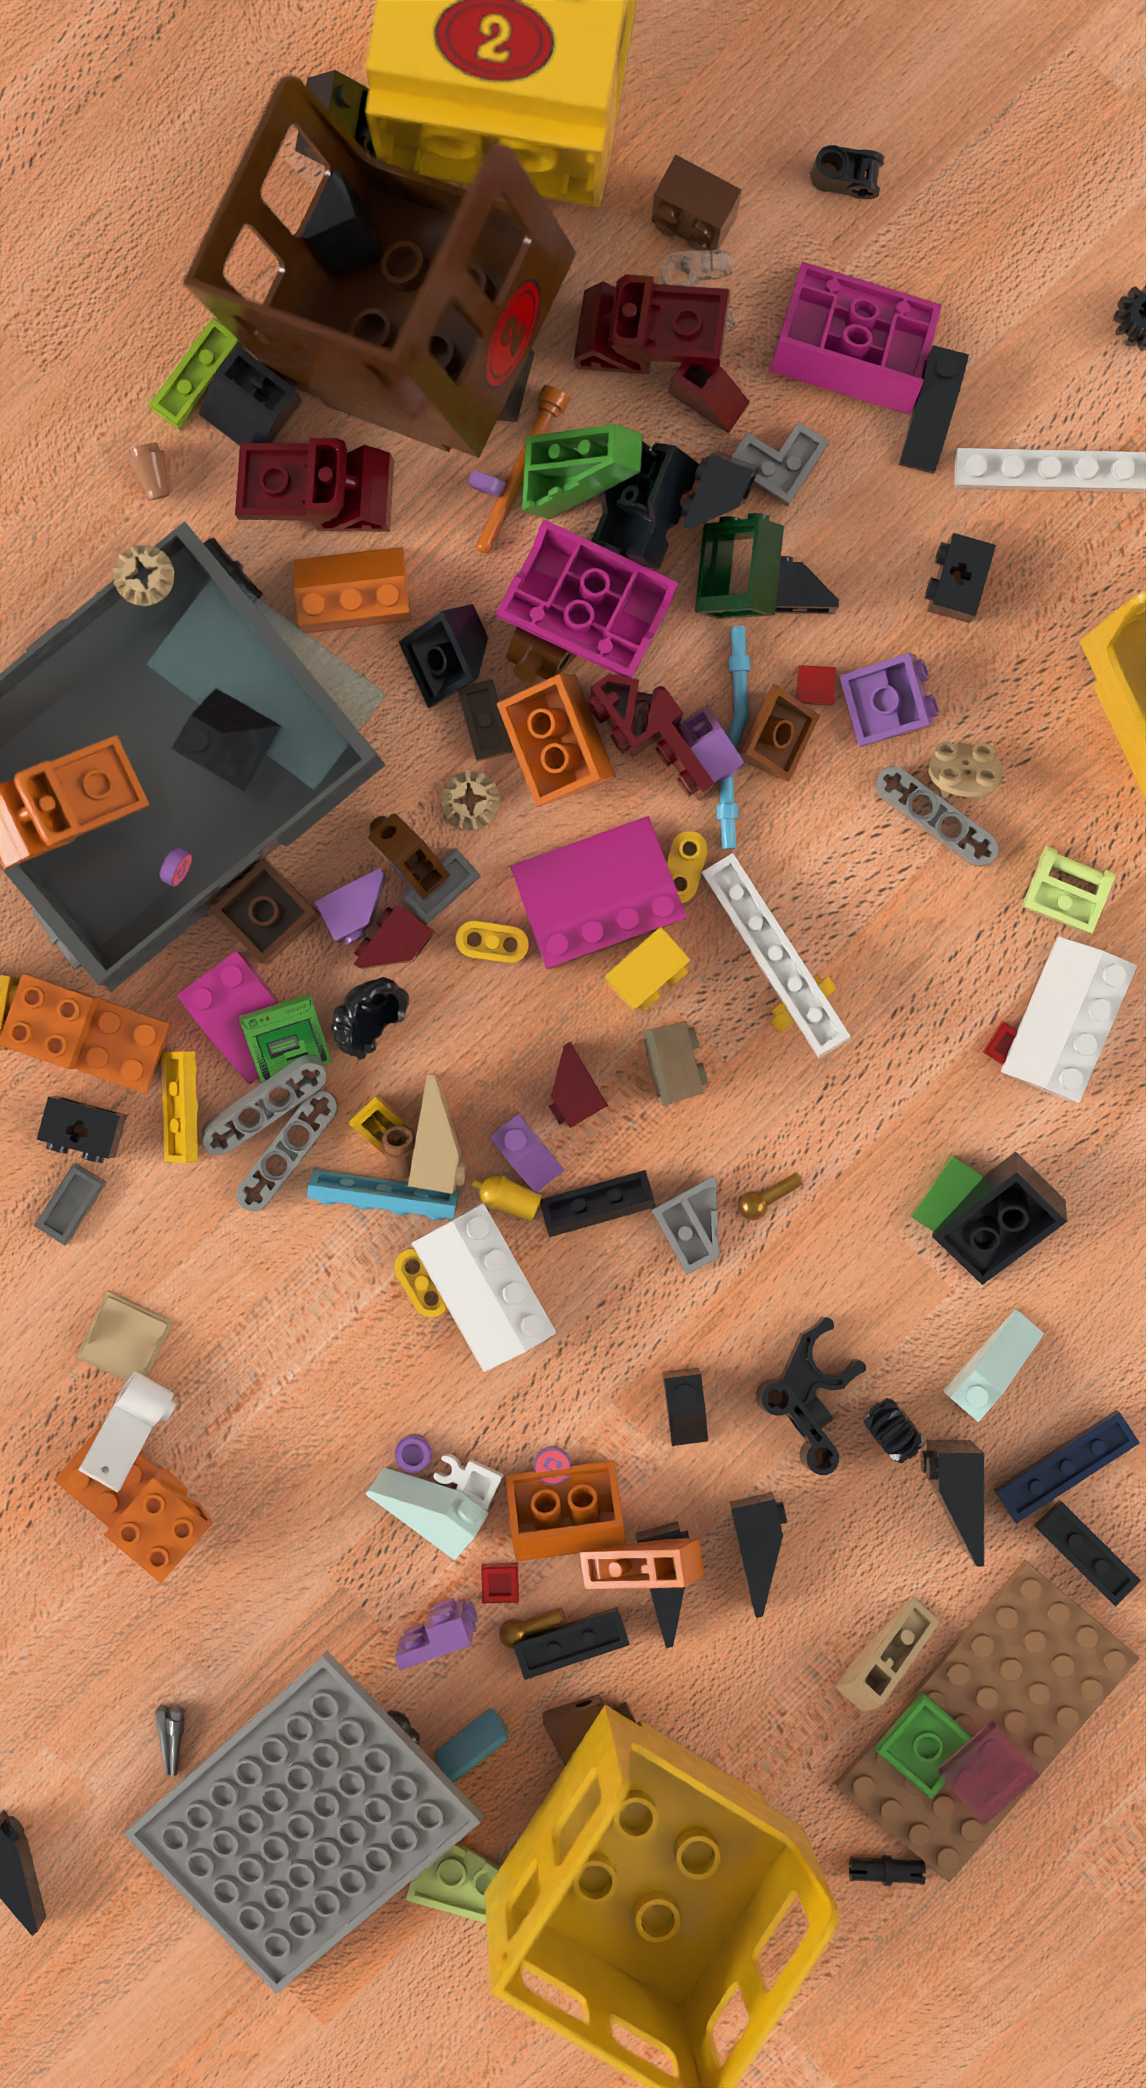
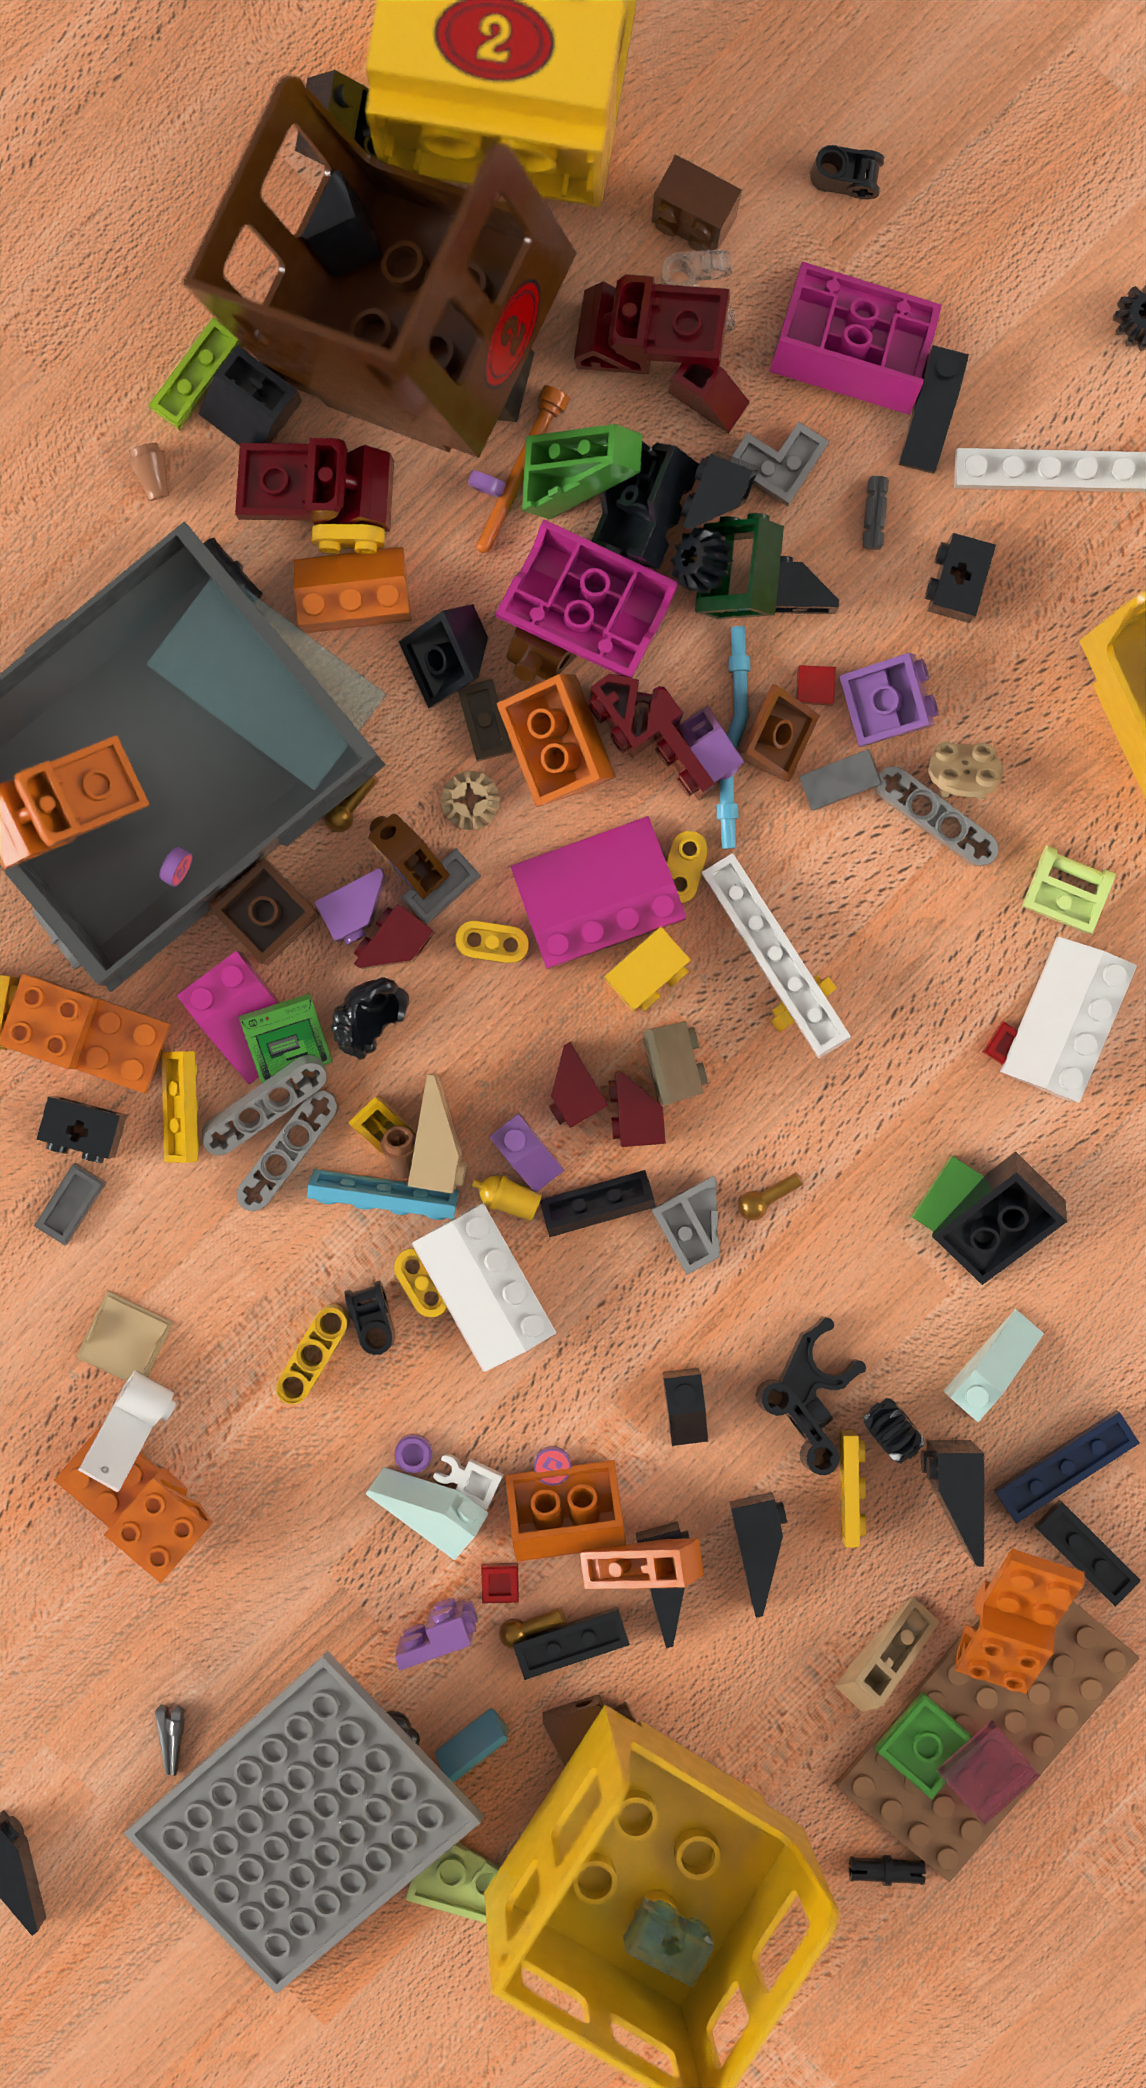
(159, 581): tan gear -> none
(227, 738): black slope -> none
(304, 1369): none -> yellow beam
(342, 816): none -> pearl gold bar
(360, 537): none -> yellow plate
(371, 1315): none -> black piece
(639, 1115): none -> dark red slope
(677, 1957): none -> clear light blue brick
(701, 560): none -> black gear
(840, 780): none -> flat silver tile
(851, 1488): none -> yellow plate
(875, 512): none -> dark grey axle
(1017, 1620): none -> orange piece

